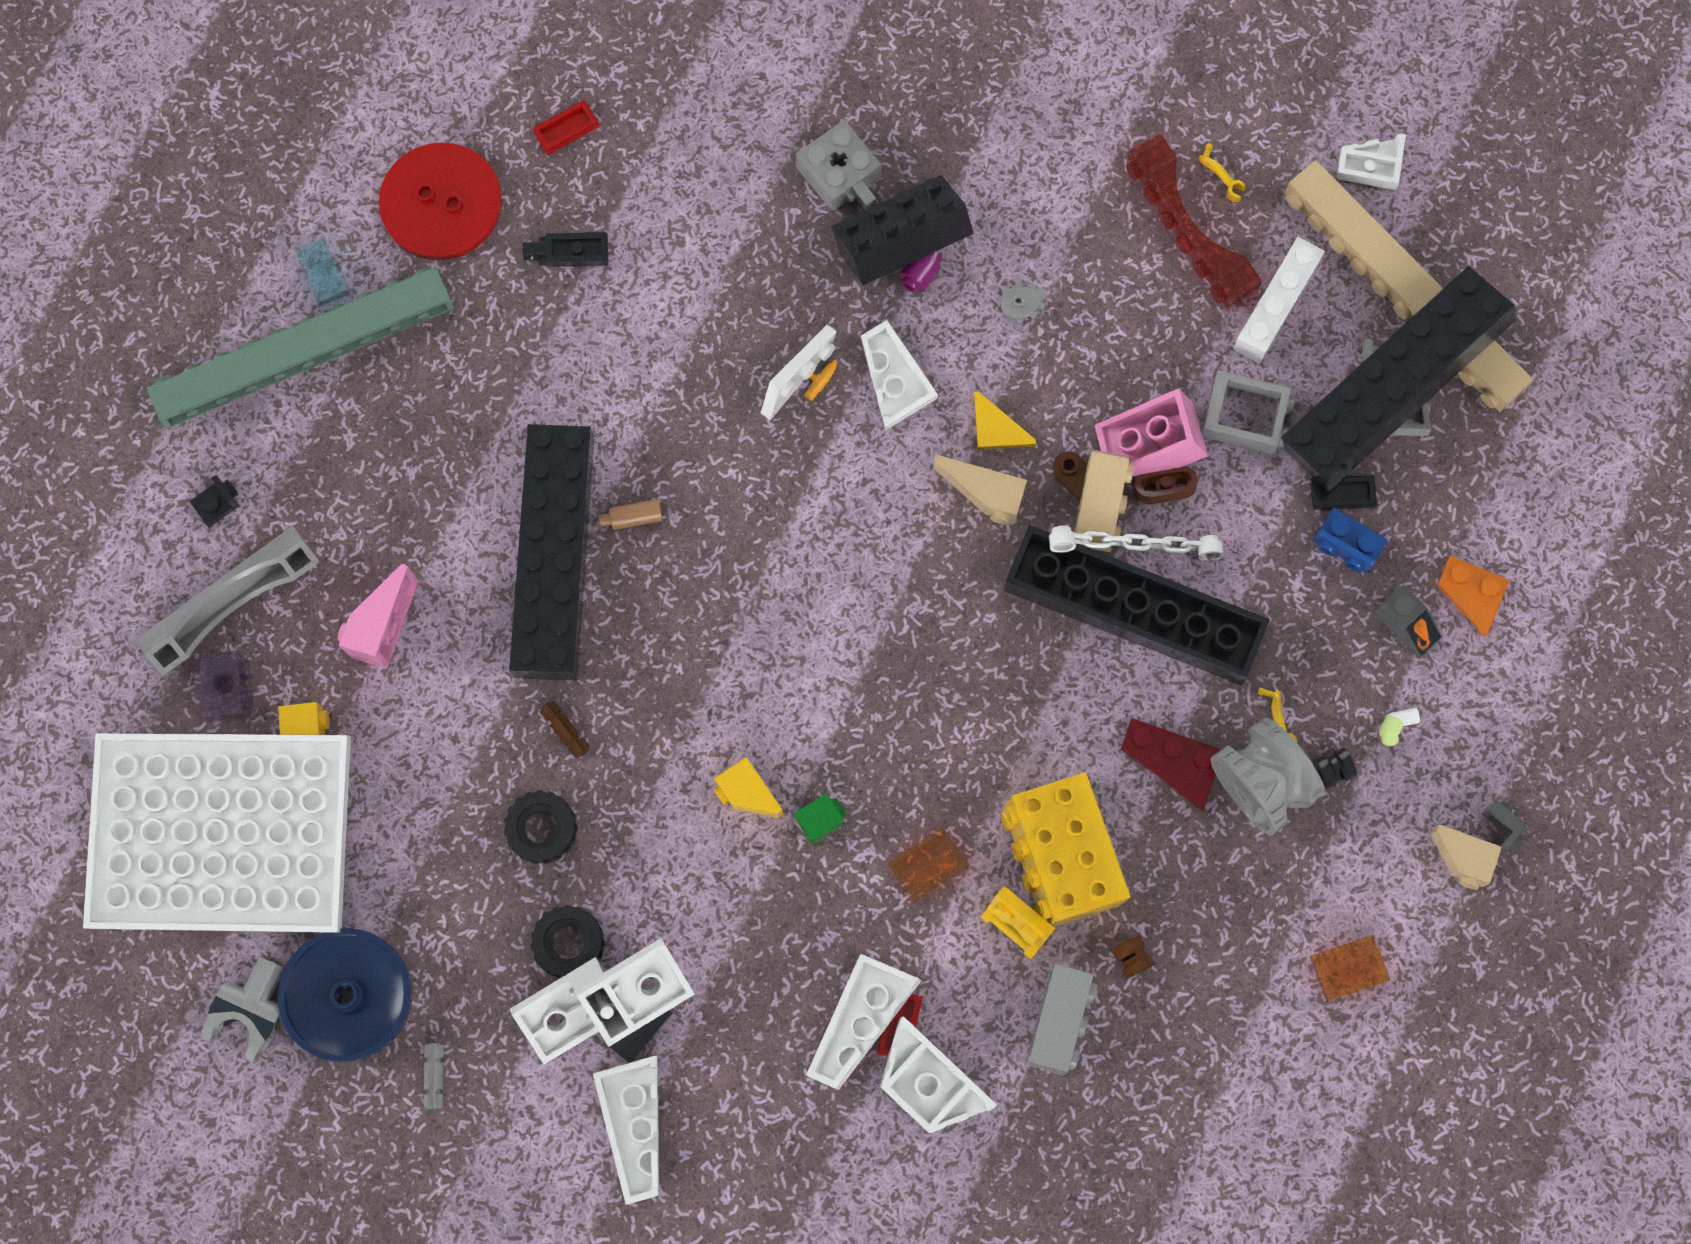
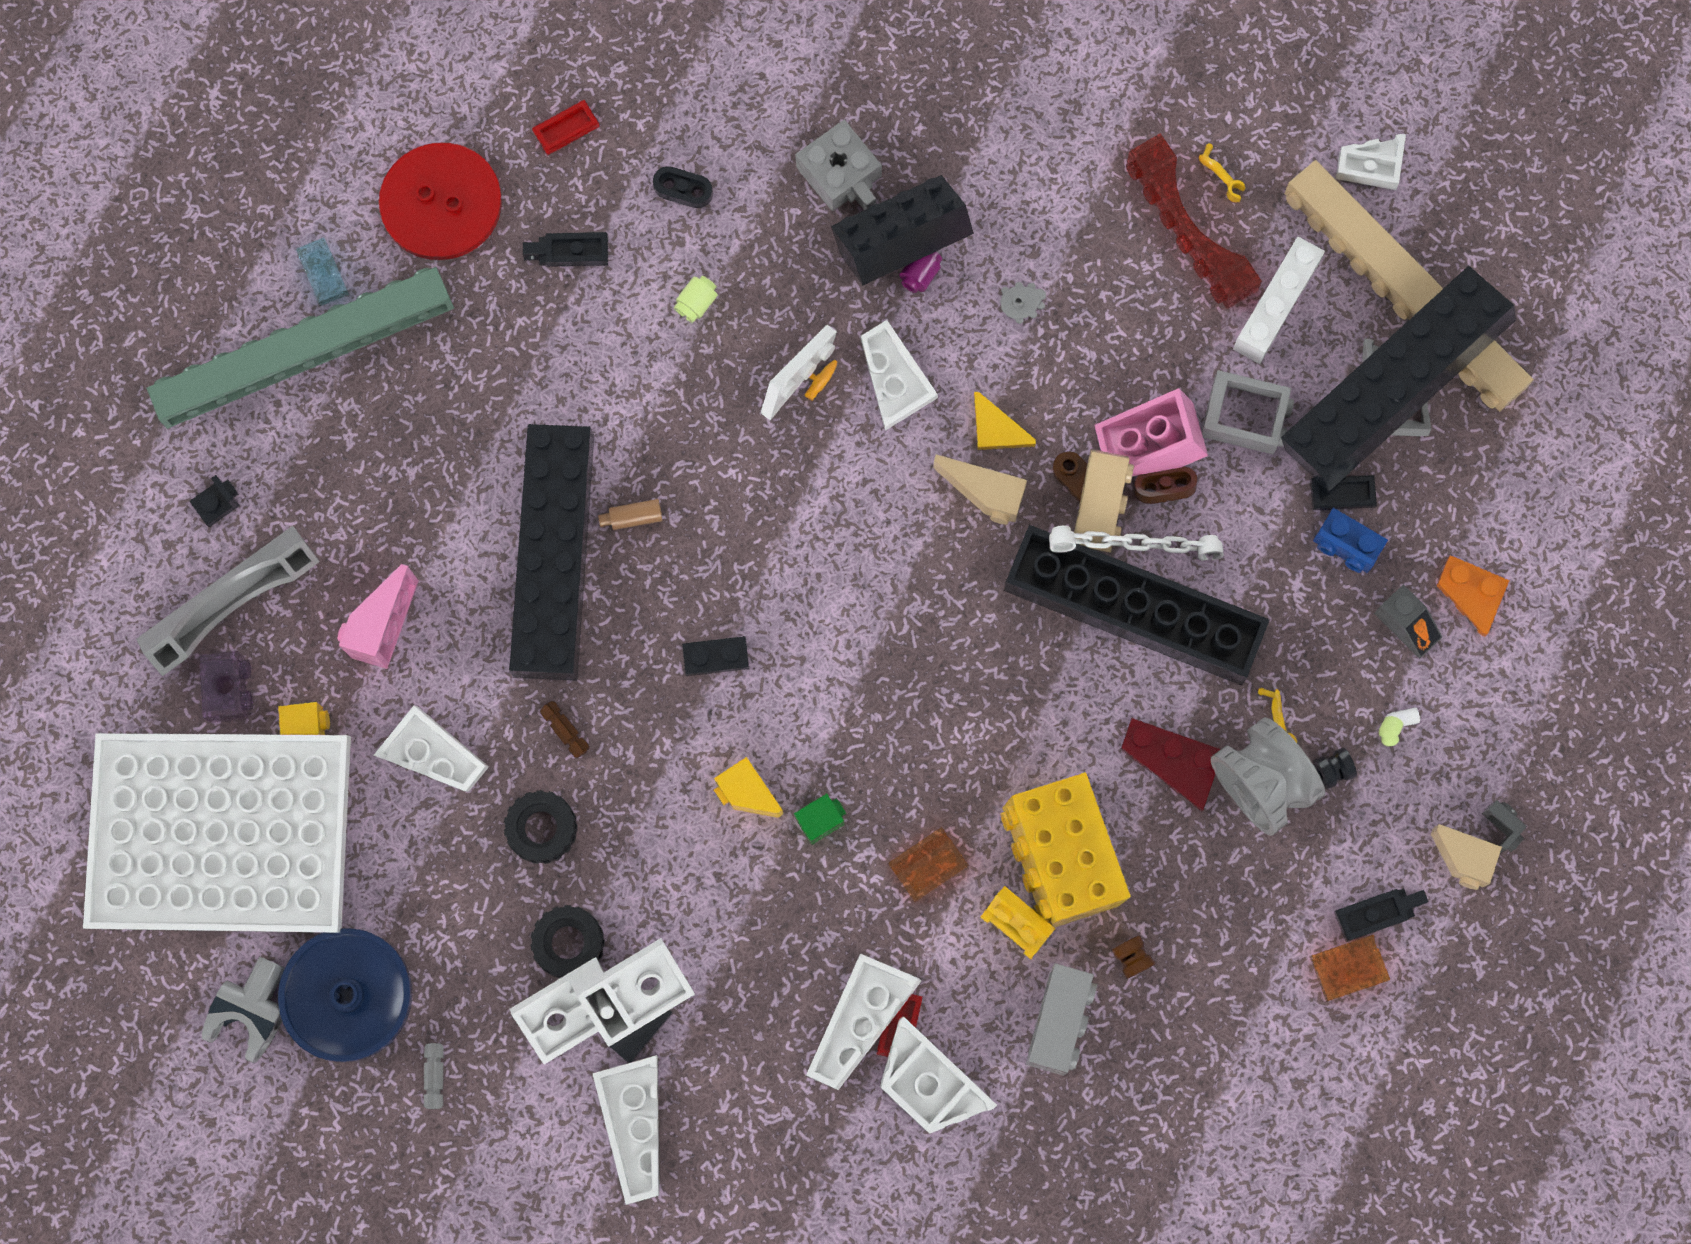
(432, 751): none -> white wing
(684, 185): none -> black plate
(696, 298): none -> yellowish green brick
(715, 656): none -> black plate
(1378, 913): none -> black hinge

